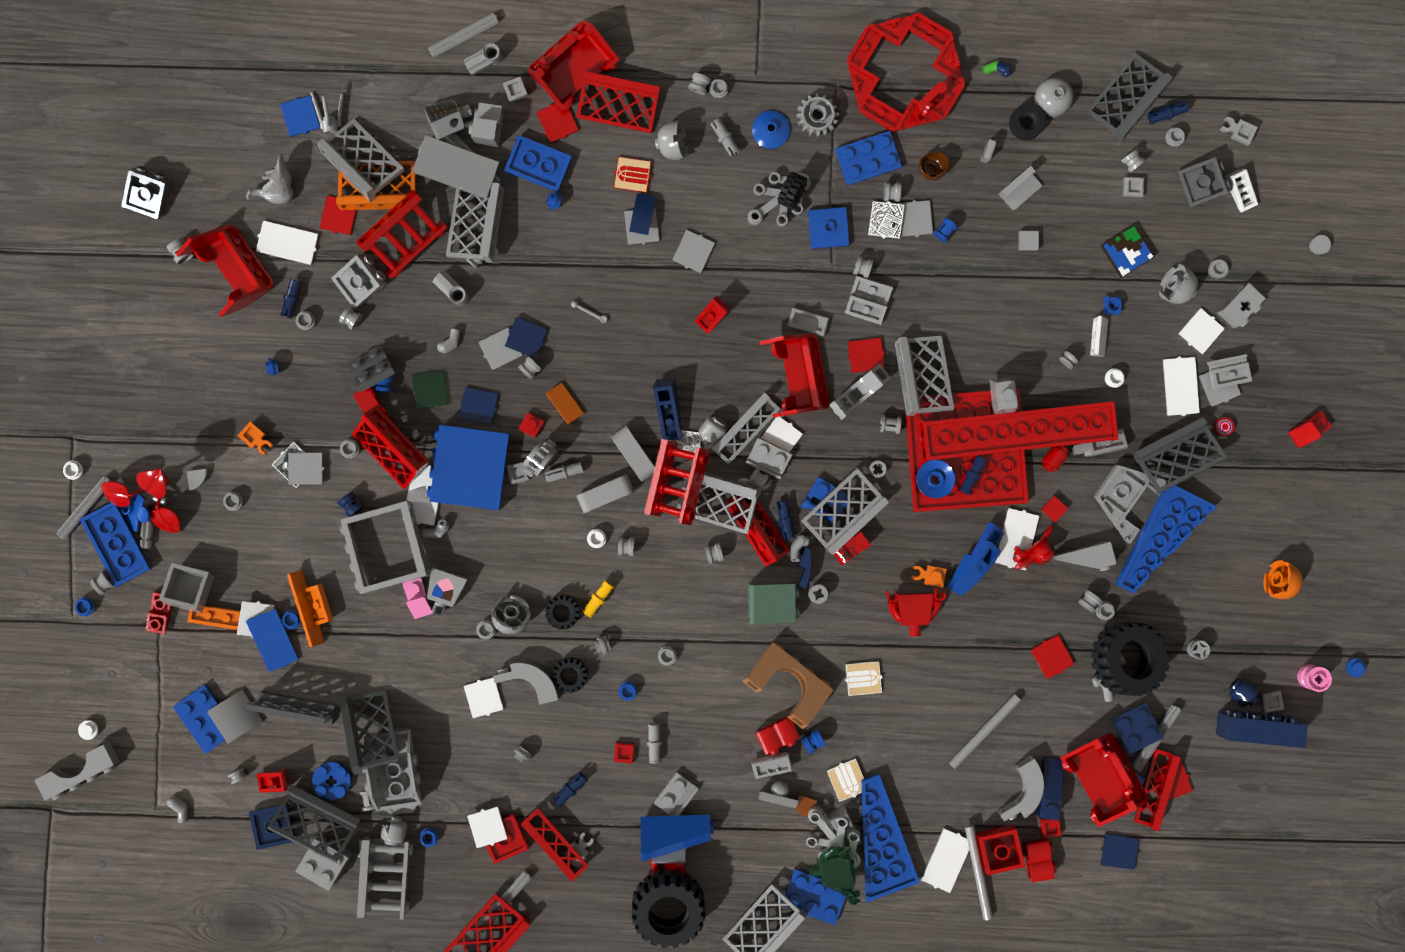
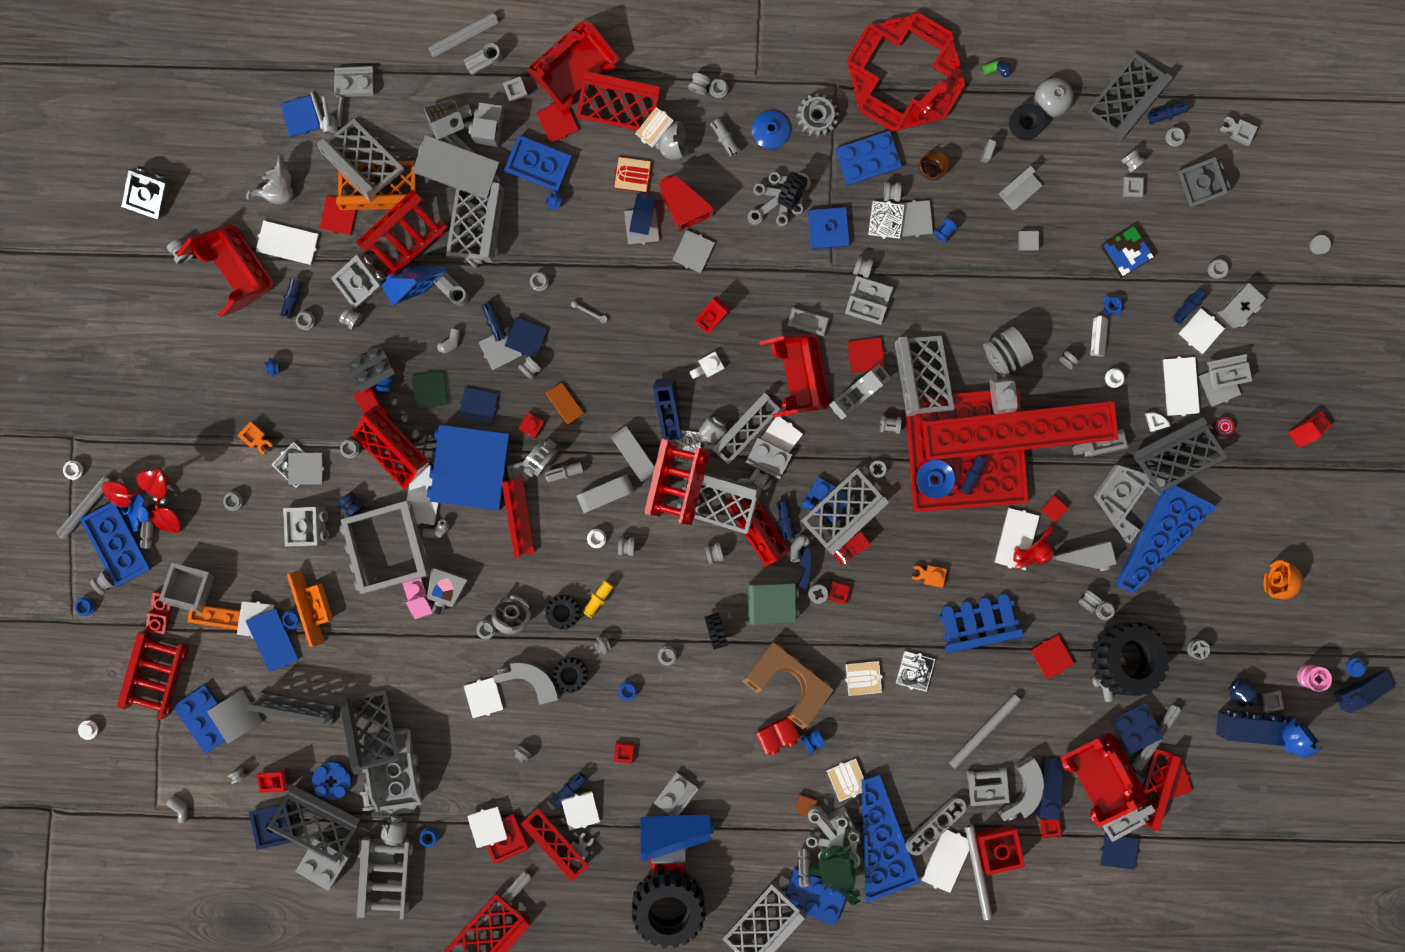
(97, 760): light grey arch -> none
(133, 679): none -> red fence
(196, 478): light grey tile -> none
(305, 526): none -> light grey plate
(354, 81): none -> light grey plate
(411, 282): none -> blue slope
(493, 321): none -> dark blue pin
(518, 516): none -> red fence
(539, 281): none -> light grey plate
(580, 810): none -> white piece
(654, 127): none -> piece
(654, 742): light grey pin -> none
(683, 203): none -> red slope
(709, 365): none -> white plate
(716, 631): none -> black tyre
(771, 765): light grey plate -> none
(778, 795): light grey tile -> none
(804, 863): none -> light grey axle
(838, 592): none -> red tile
(915, 609): red torso -> none
(915, 671): none -> piece
(934, 824): none -> light grey beam
(971, 630): none -> blue fence
(977, 564): blue slope -> none
(988, 793): none -> light grey plate
(1010, 350): none -> light grey wheel
(1038, 860): red brick -> none
(1054, 458): red brick -> none
(1129, 822): none -> light grey hinge
(1156, 421): none -> white tile
(1178, 285): light grey cylinder -> none
(1189, 306): none -> dark blue pin
(1245, 180): white slope -> none
(1299, 739): none -> blue cylinder
(1364, 692): none -> dark blue slope

